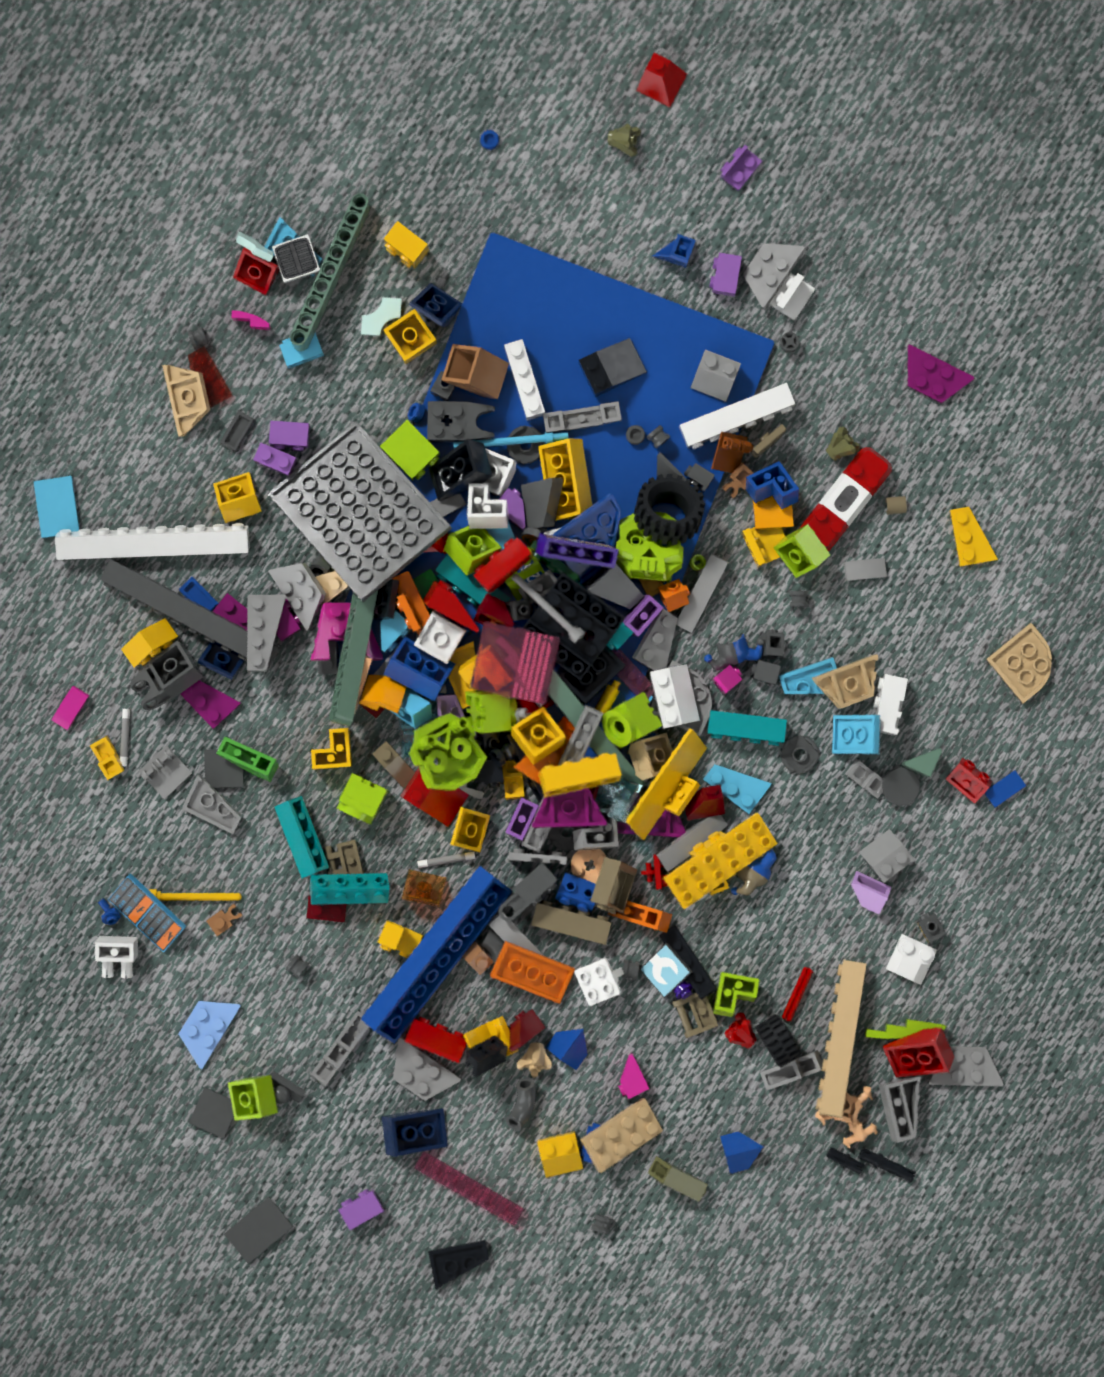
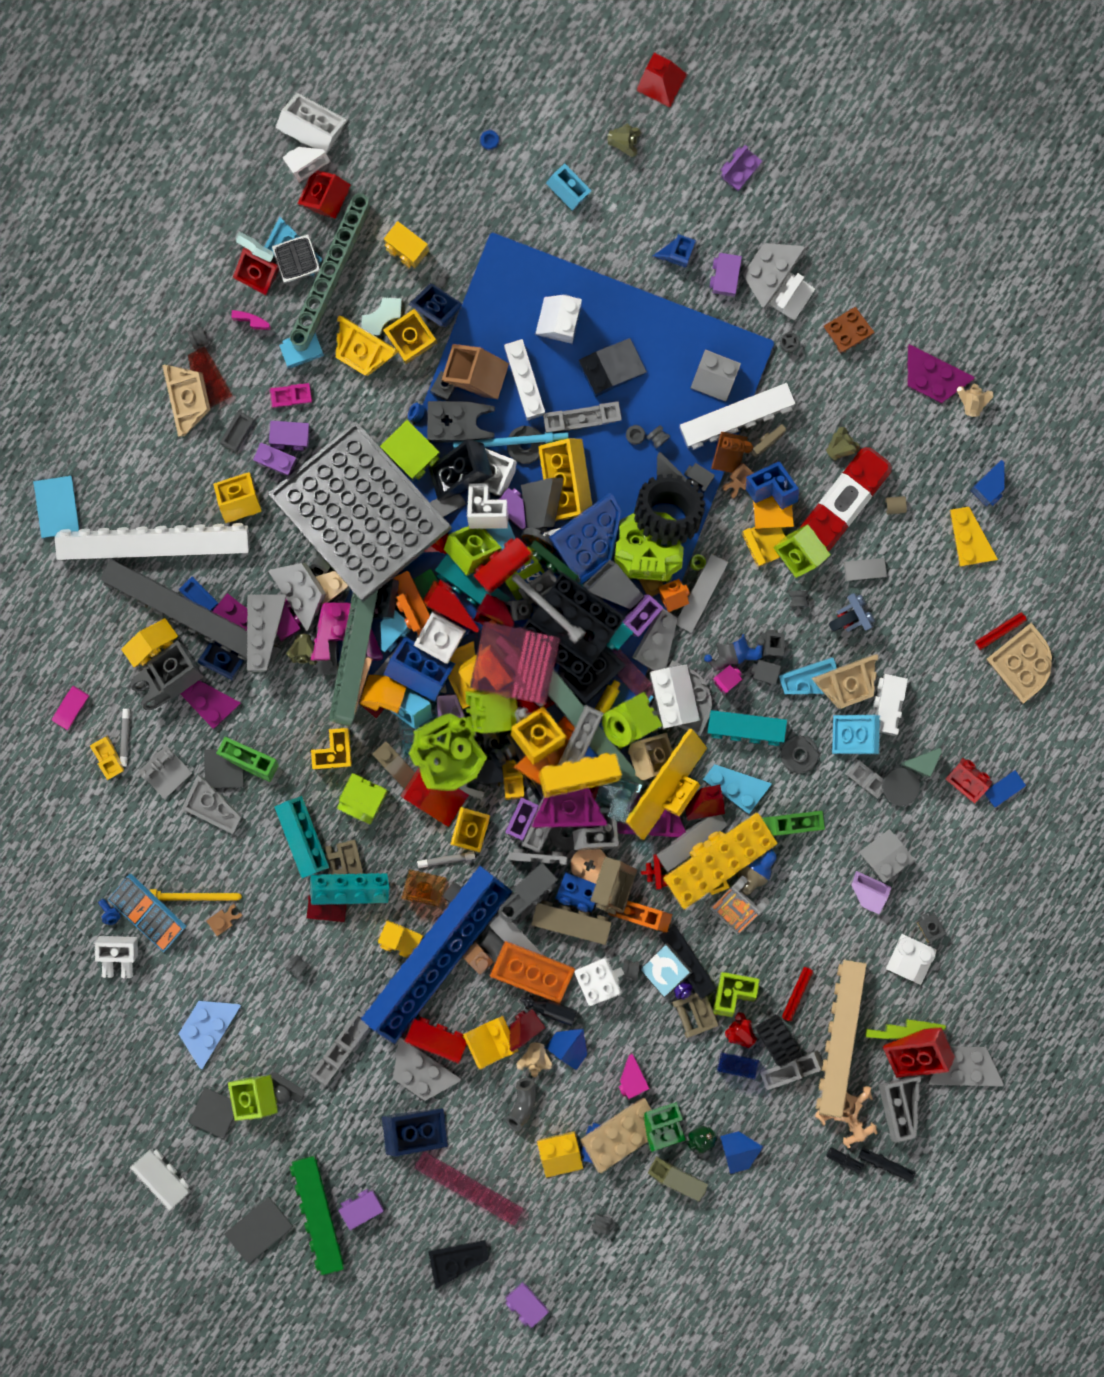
(161, 1178): none -> white slope
(290, 395): none -> dark pink slope
(301, 650): none -> olive rock
(305, 161): none -> white slope
(310, 123): none -> white slope
(317, 1214): none -> green brick
(324, 193): none -> red slope
(361, 348): none -> yellow wing
(451, 893): none -> dark grey plate
(486, 1055): black hinge -> none
(526, 1304): none -> medium lavender brick
(551, 1010): none -> black wheel
(559, 318): none -> white slope
(568, 187): none -> medium azure brick
(576, 550): dark purple brick -> none
(663, 1126): none -> green slope
(701, 1139): none -> dark green head
(737, 909): none -> flag
(737, 1065): none -> clear blue brick
(795, 823): none -> bright green slope
(846, 619): none -> sand blue plate
(848, 330): none -> dark orange hinge
(974, 399): none -> tan rock
(989, 488): none -> blue slope
(1000, 631): none -> red axle

